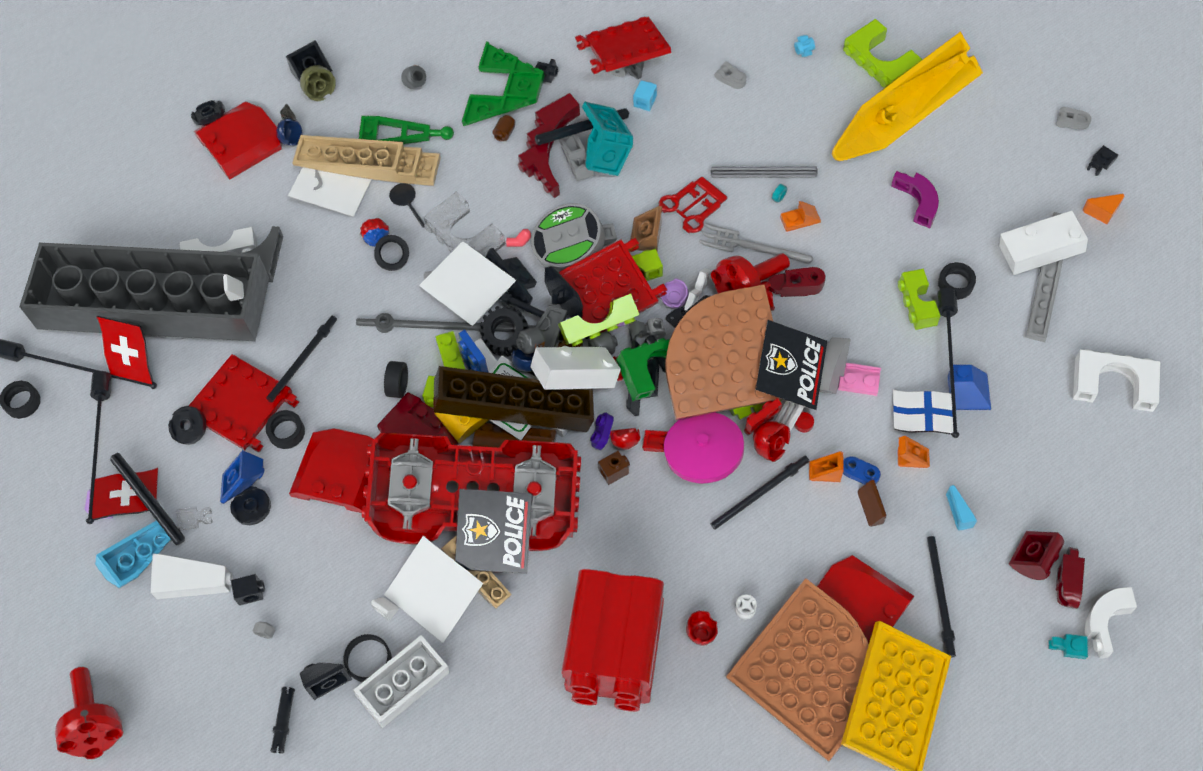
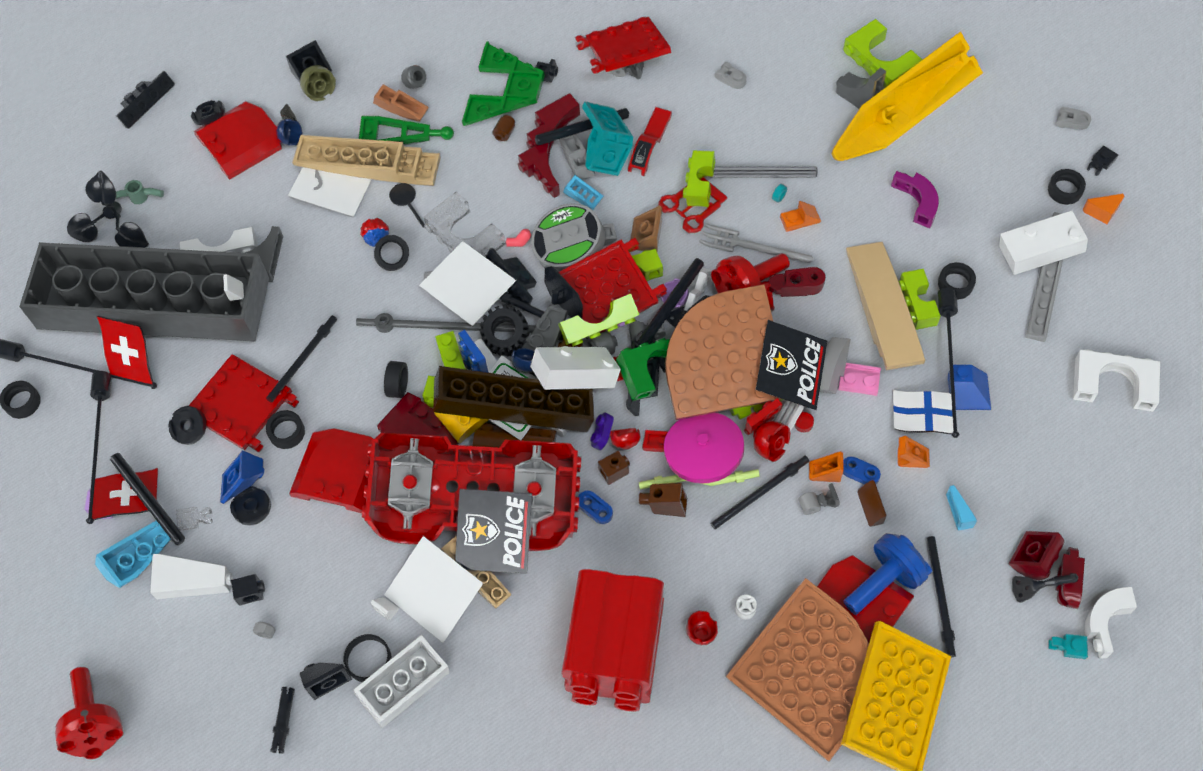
(83, 229): none -> black plant
(137, 193): none -> sand green piece
(143, 98): none -> black bracket
(399, 103): none -> nougat slope
(530, 339): dark grey head -> none
(576, 181): none -> medium azure slope
(596, 507): none -> blue plate
(645, 95): medium azure brick -> none
(647, 140): none -> red piece
(666, 499): none -> reddish brown torso
(671, 302): none -> black axle
(701, 165): none -> lime arch
(738, 476): none -> yellowish green bar
(804, 46): medium azure gear -> none
(812, 503): none -> leg
(858, 89): none -> dark grey arch
(885, 306): none -> tan slope
(899, 562): none -> blue piece
(1035, 586): none -> black piece
(1064, 197): none -> black tyre

